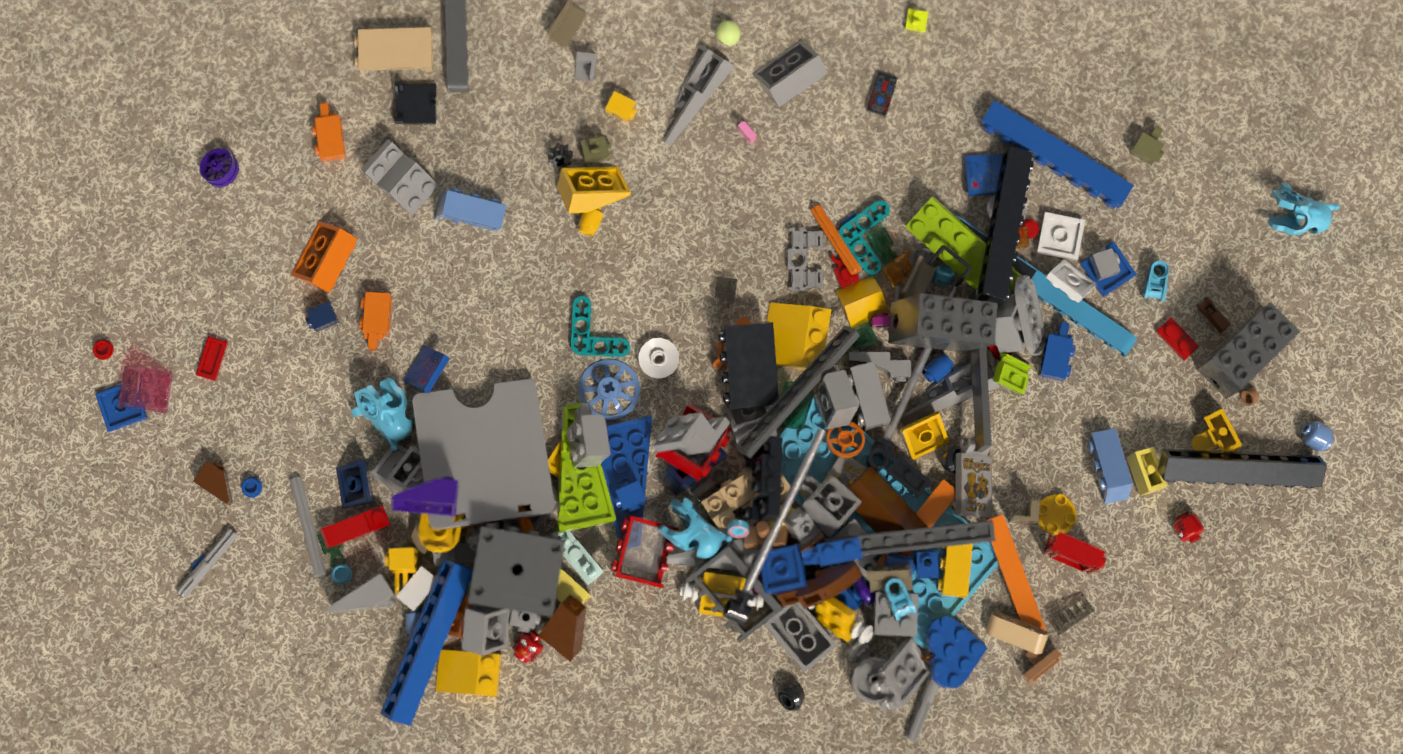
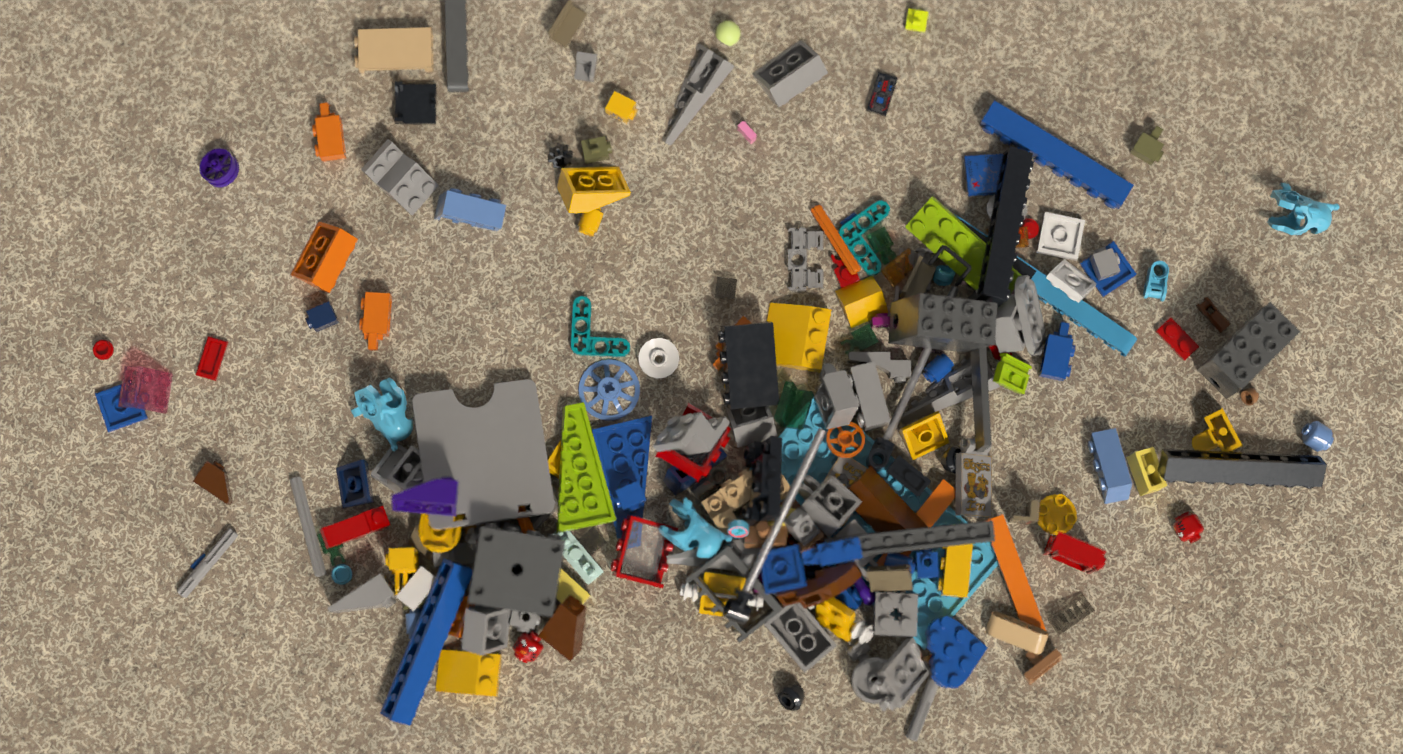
(251, 487): blue plate -> none
(426, 369): blue tile -> none
(588, 438): light grey hinge -> none
(797, 391): dark grey tile -> none
(899, 600): medium azure piece -> none

